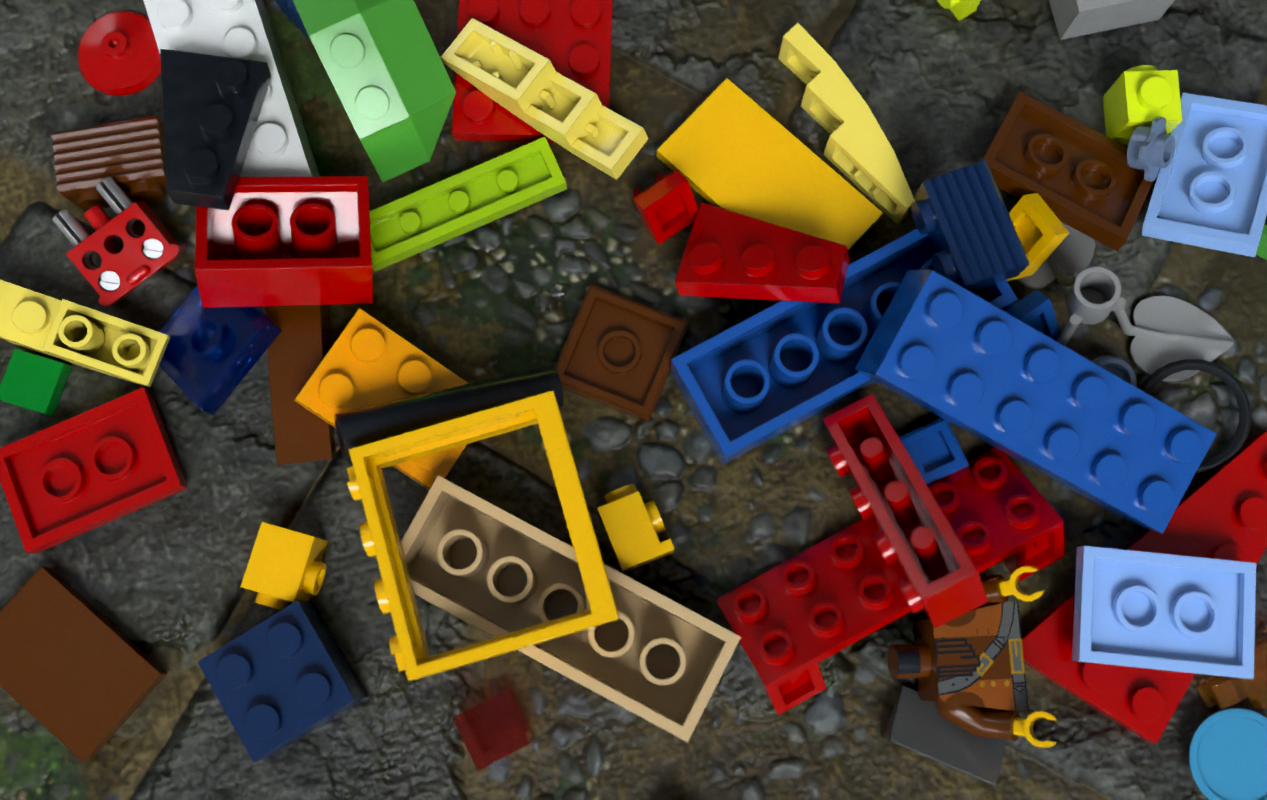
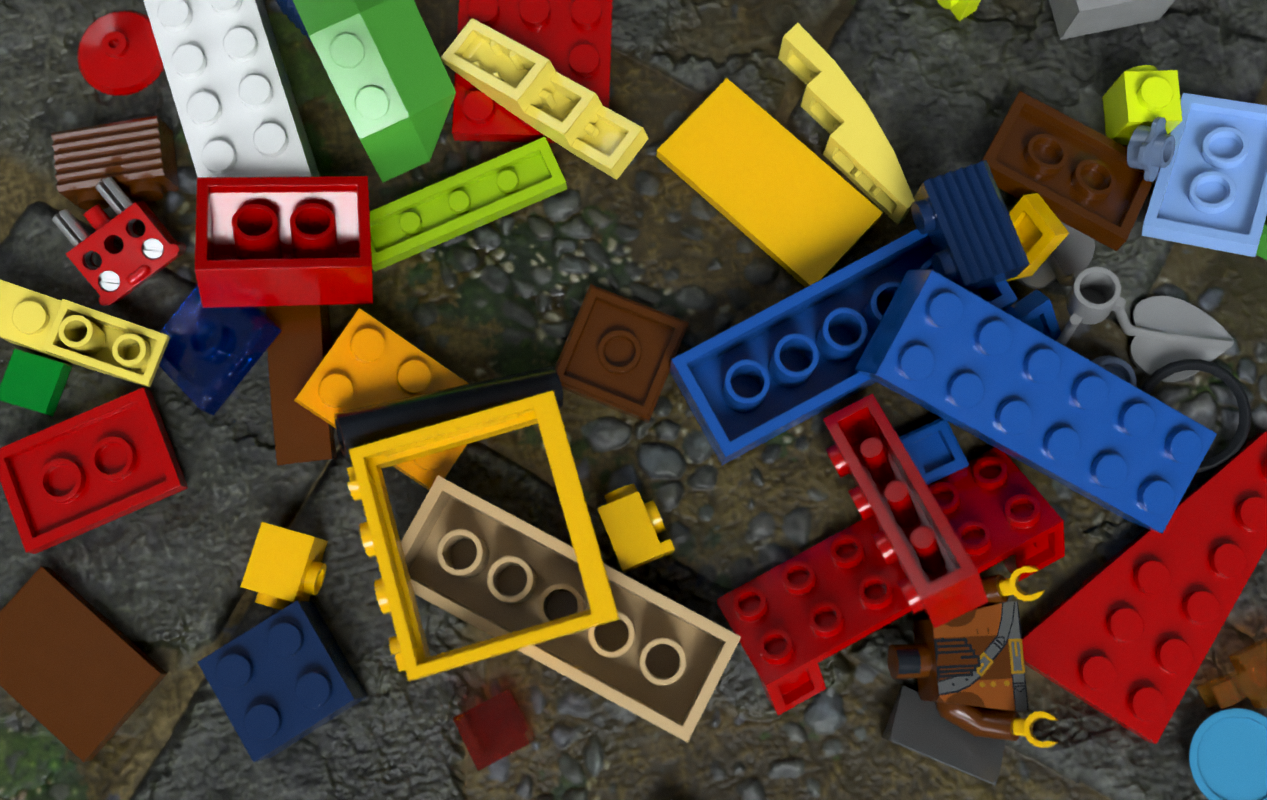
(208, 123): black wing -> none
(666, 206): red tile -> none
(758, 260): red wing -> none
(1164, 612): light blue plate -> none

